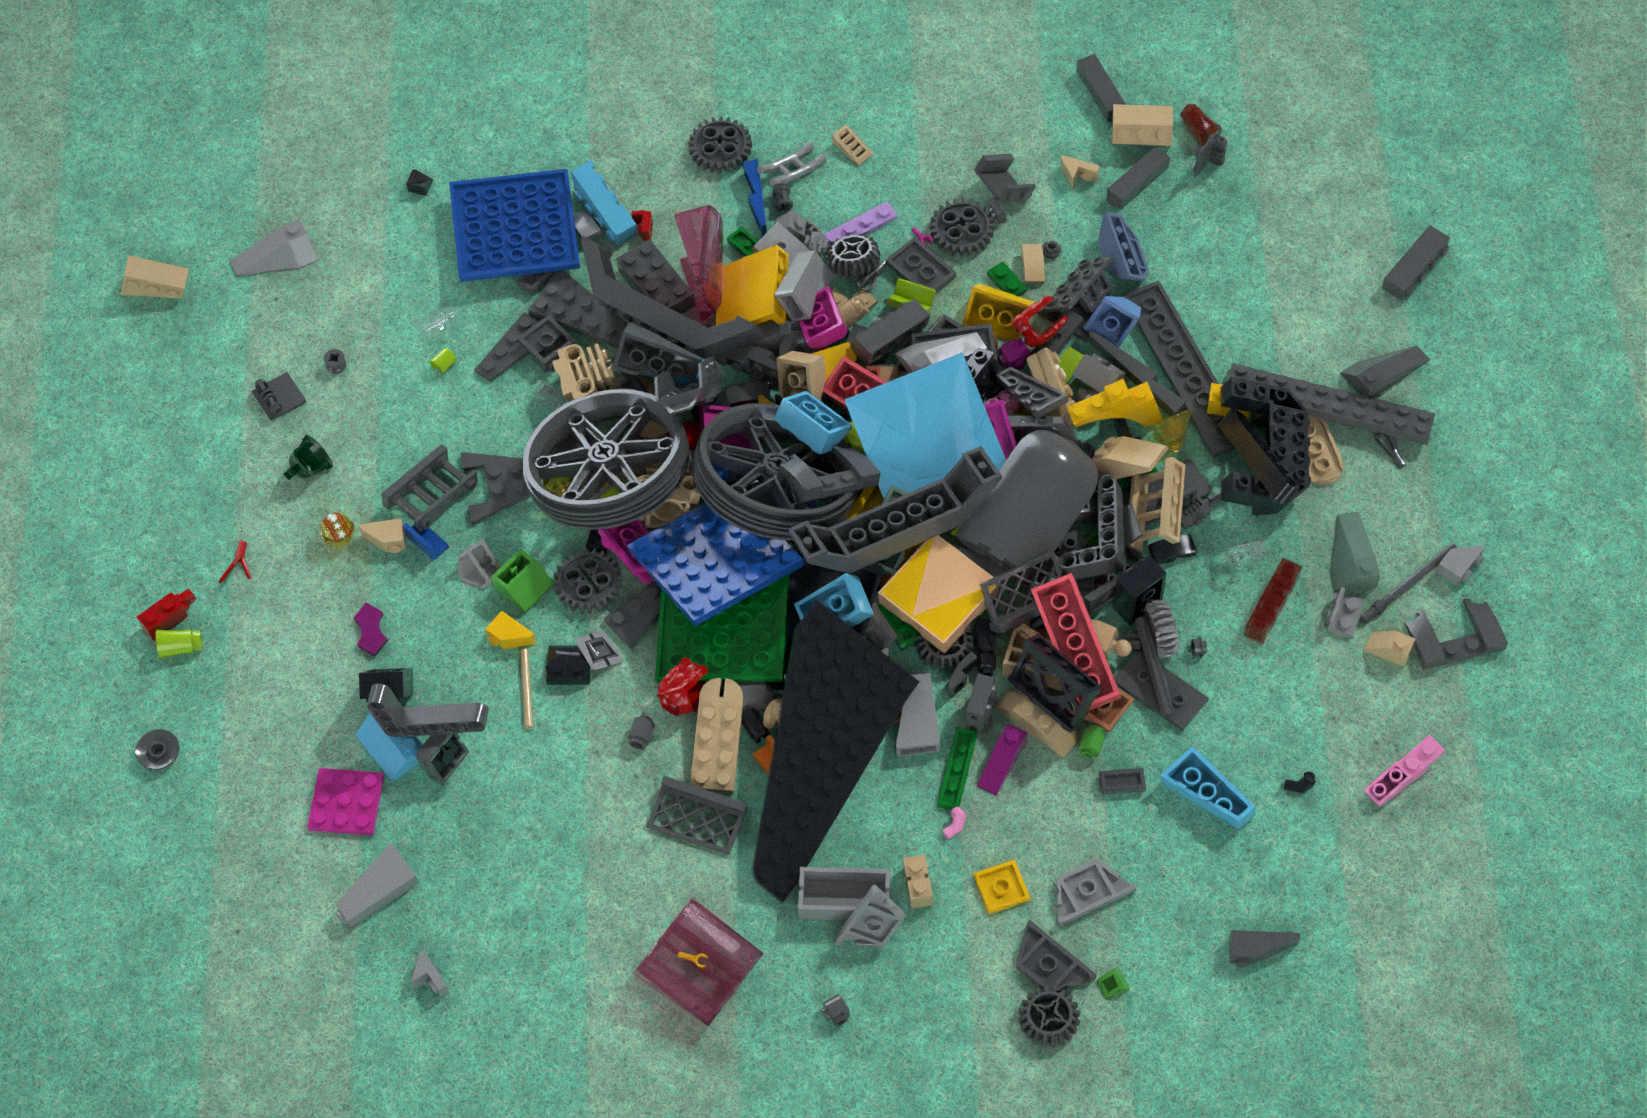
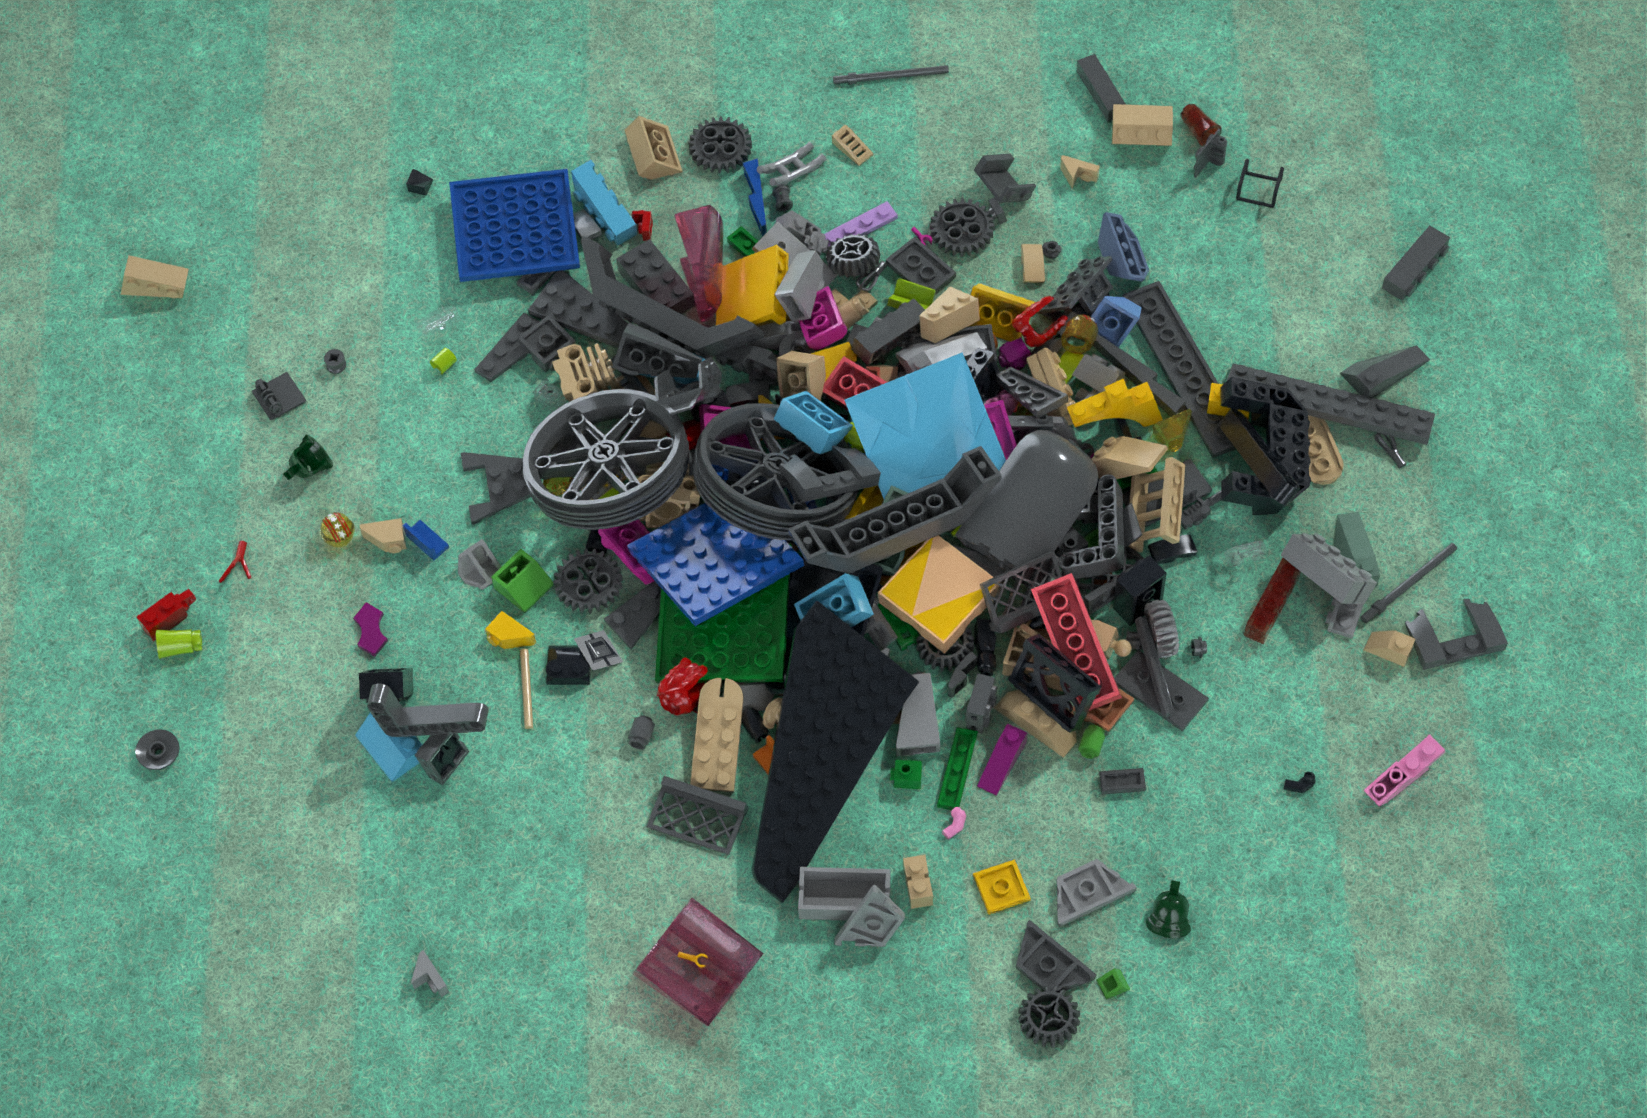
(280, 250): light grey wedge -> none
(346, 801): dark pink plate -> none
(376, 887): light grey slope -> none
(424, 471): dark grey fence -> none
(652, 149): none -> tan slope
(836, 1010): dark grey plate -> none
(853, 78): none -> dark grey bar
(906, 774): none -> green brick
(948, 315): none -> tan wedge
(1006, 279): green plate -> none
(1082, 328): none -> clear yellow helmet
(1137, 178): dark grey brick -> none
(1170, 914): none -> dark green helmet
(1206, 787): medium azure wedge -> none
(1245, 171): none -> black piece
(1254, 946): dark grey slope -> none
(1329, 568): none -> light grey piece
(1458, 563): light grey slope -> none

